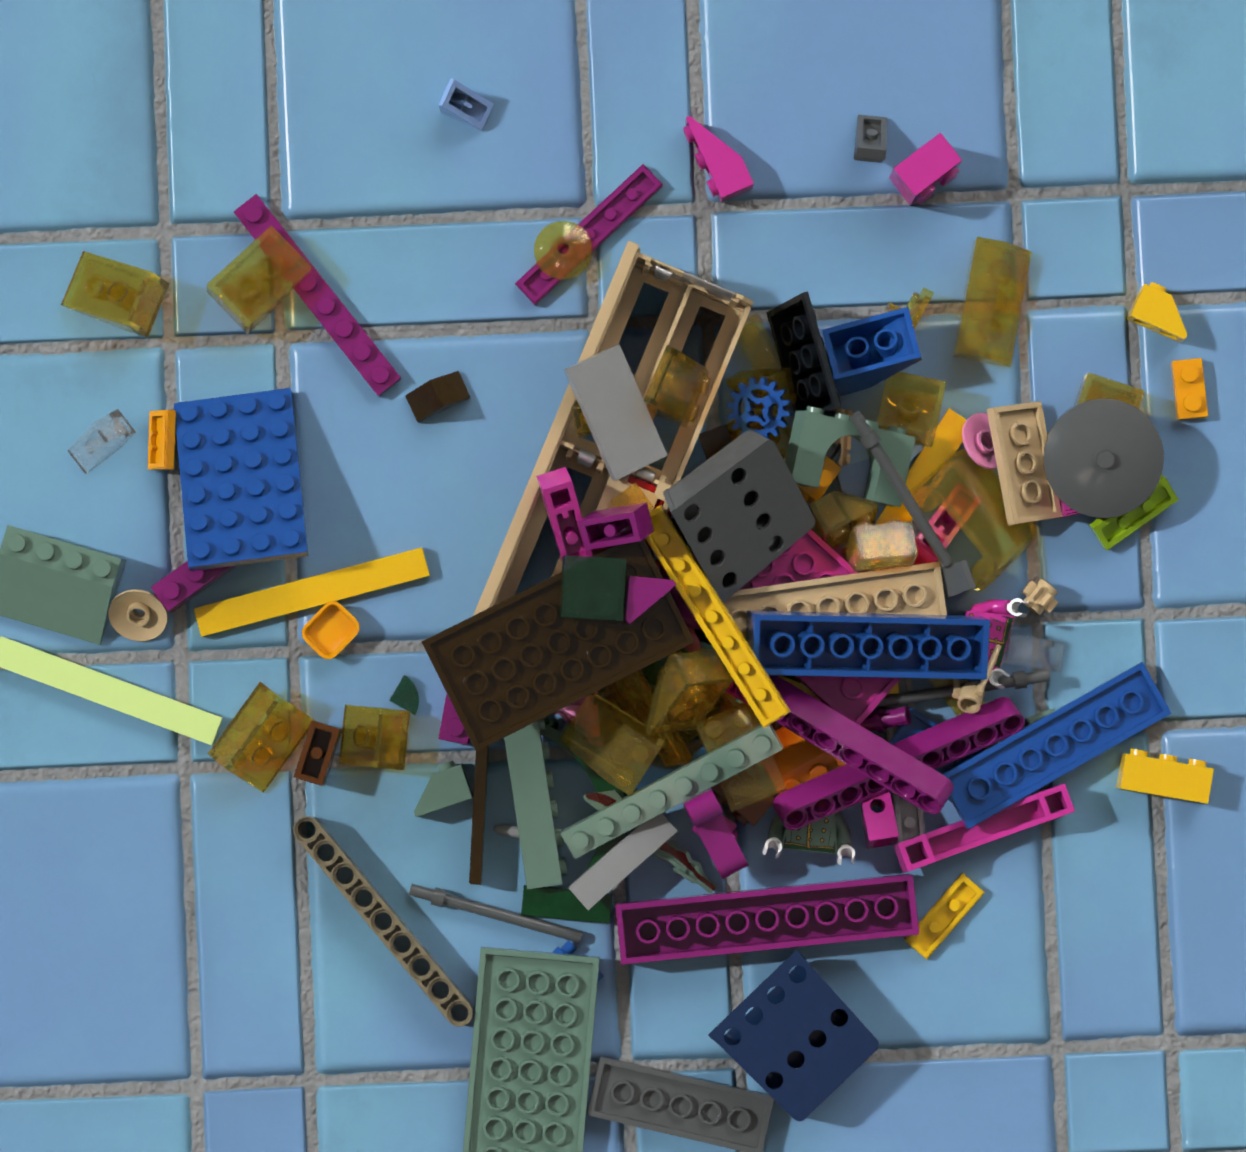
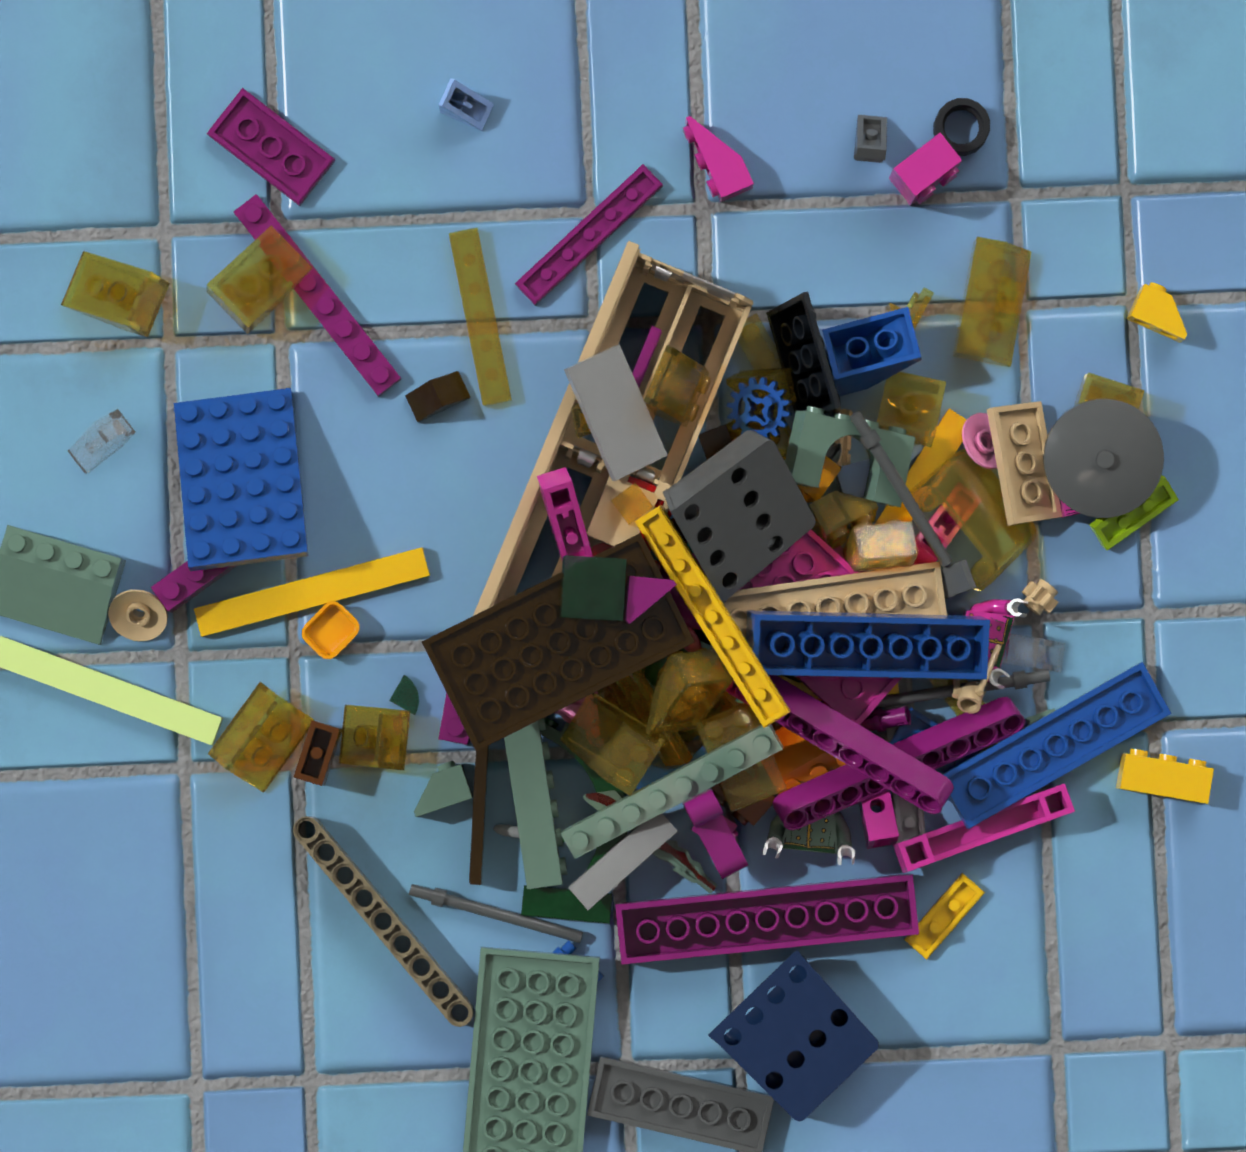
(161, 440): light orange plate -> none
(271, 147): none -> magenta tile
(480, 317): none -> clear yellow tile
(563, 265): clear yellow dish -> none
(616, 526): magenta brick -> none
(646, 354): none -> magenta tile
(972, 107): none -> black tyre
(1189, 389): light orange plate -> none

